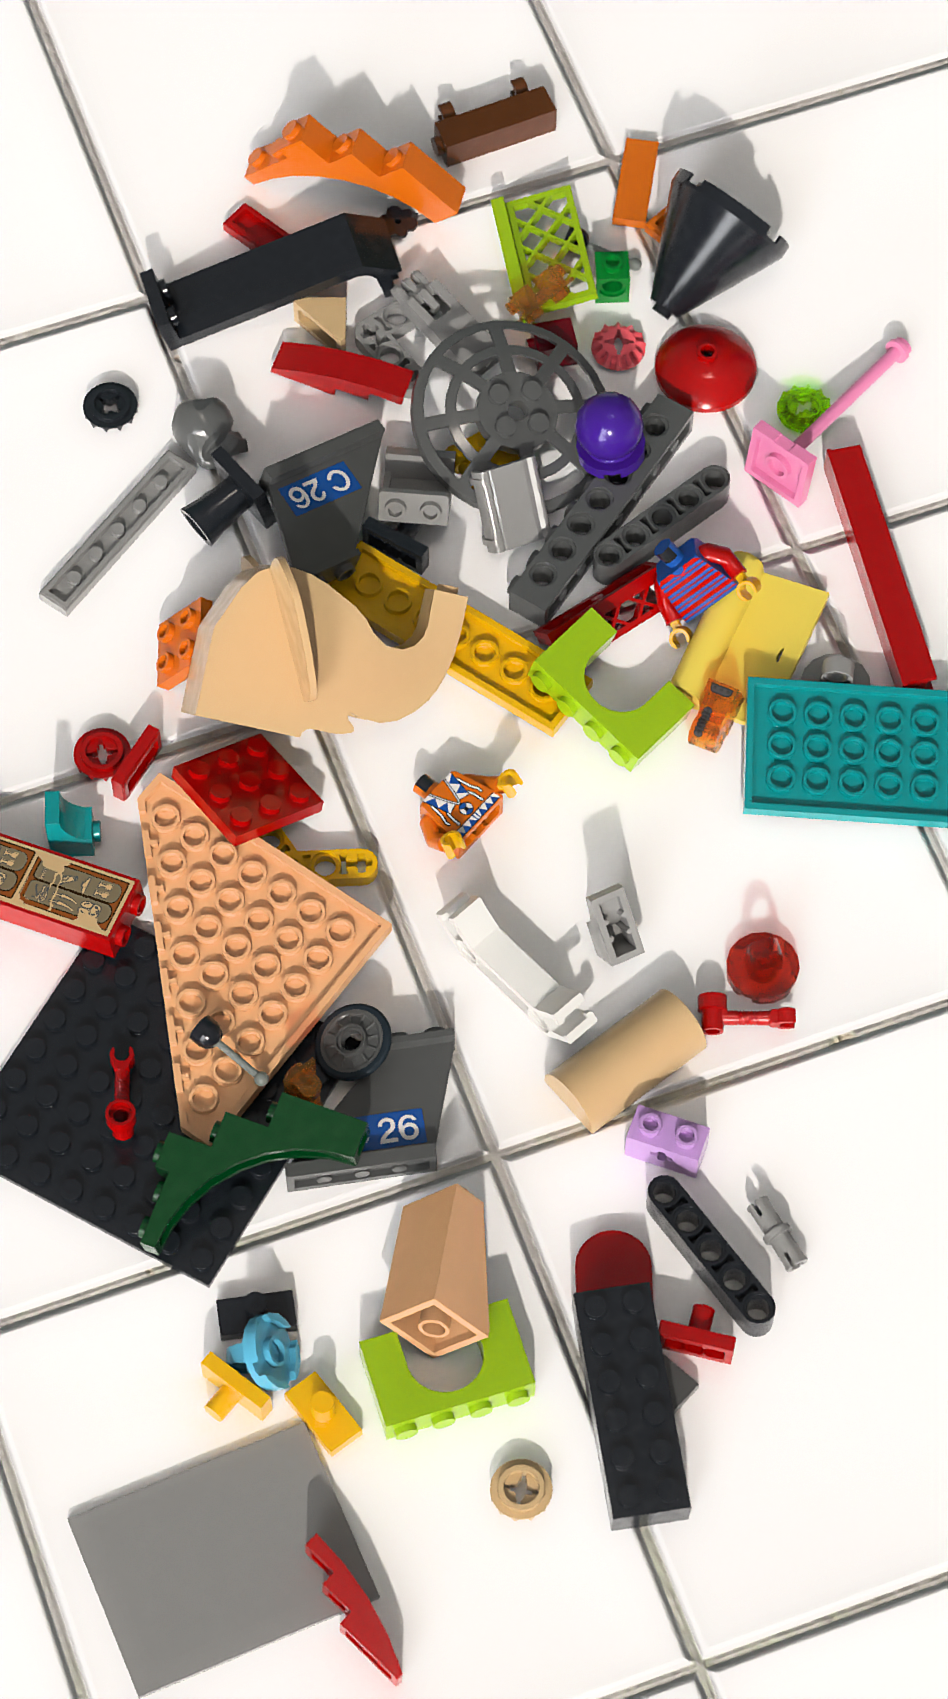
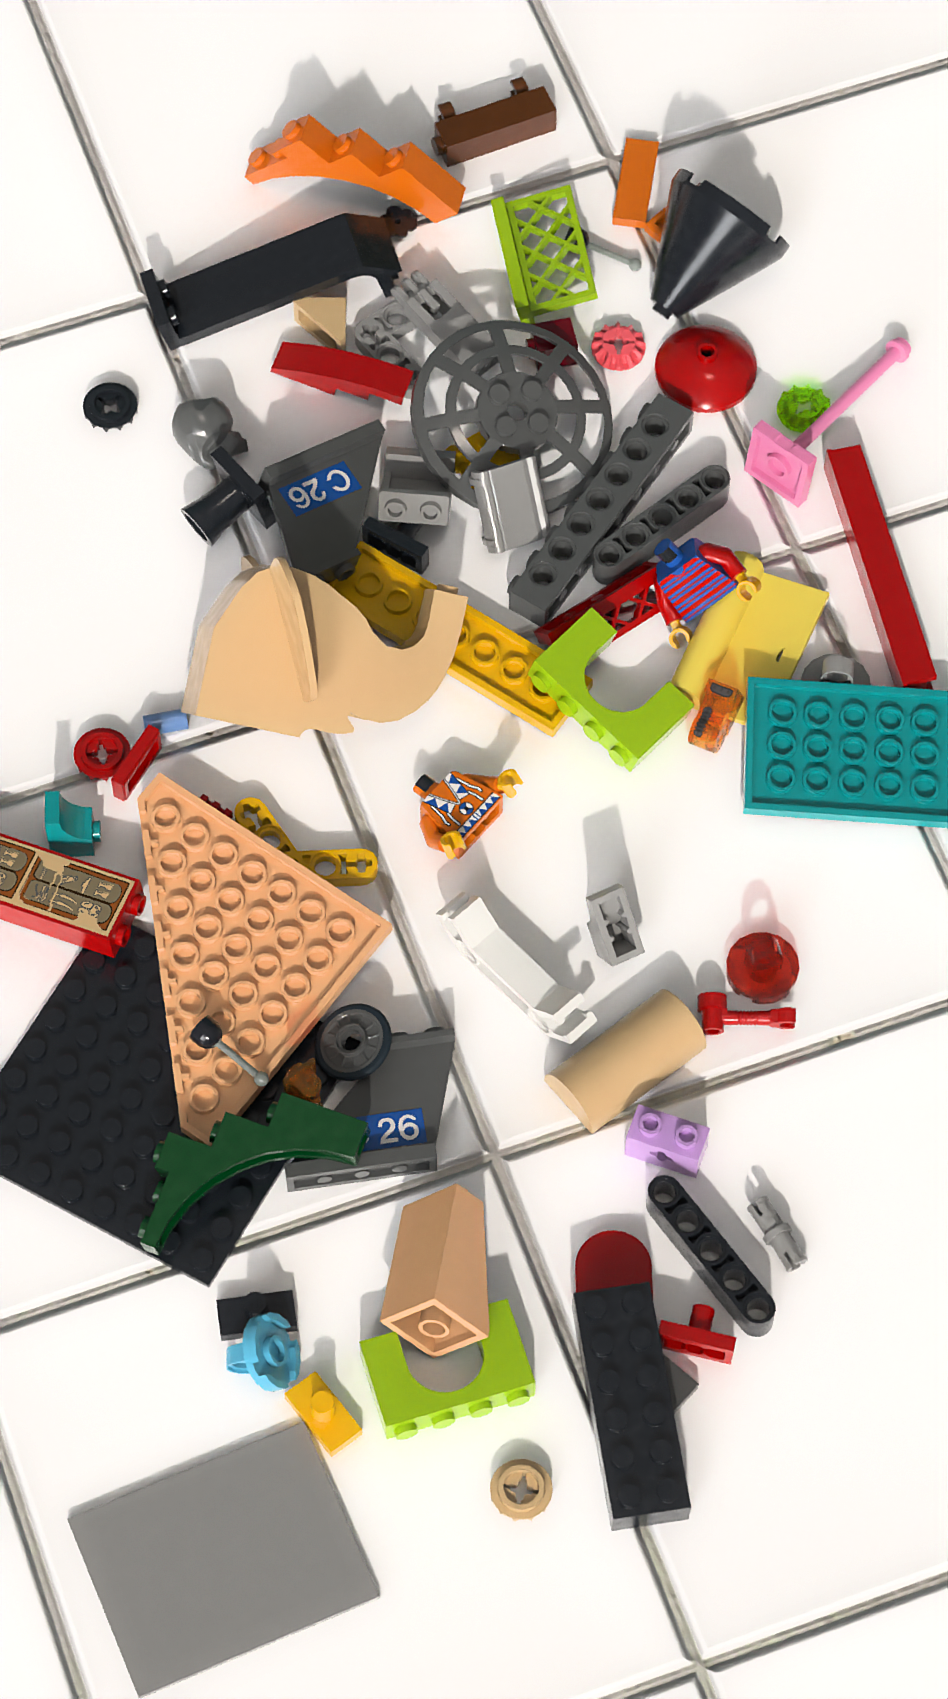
(117, 533): light grey tile -> none
(121, 1112): red brick -> none
(167, 721): none -> medium blue piece
(177, 641): orange plate -> none
(232, 1390): yellow tile -> none
(247, 789): red plate -> none
(252, 227): red tile -> none
(361, 1622): red slope -> none
(551, 287): clear orange hinge -> none
(610, 435): dark purple tile -> none
(612, 276): green brick -> none

